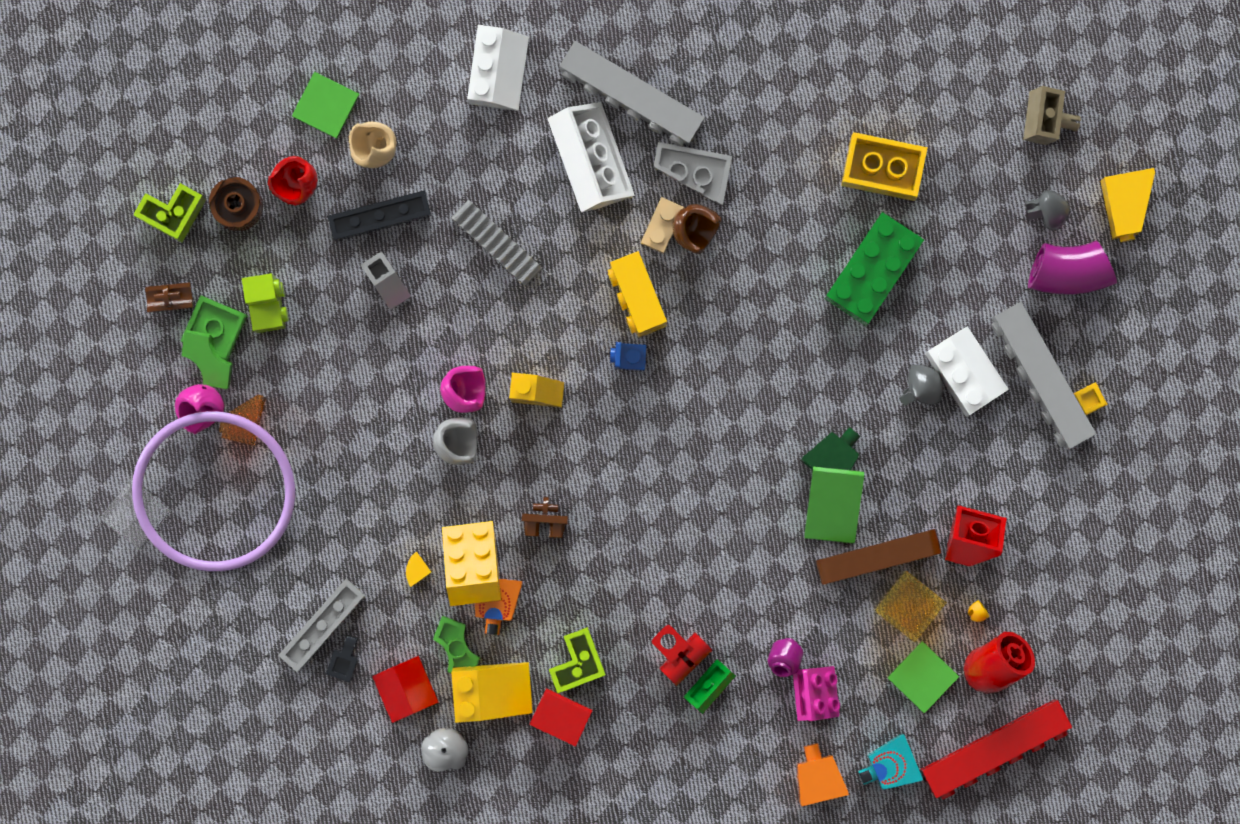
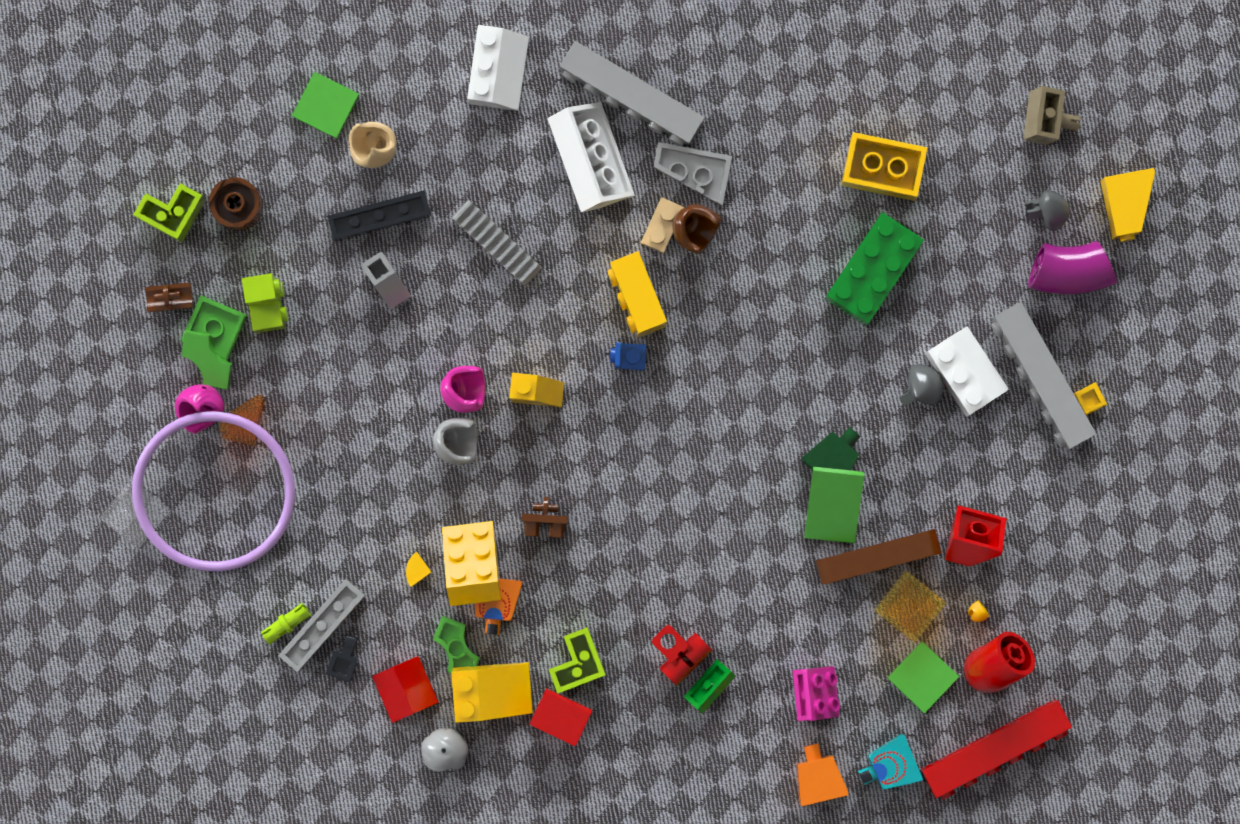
(286, 623): none -> lime pin
(293, 180): red piece -> none
(785, 657): magenta head -> none

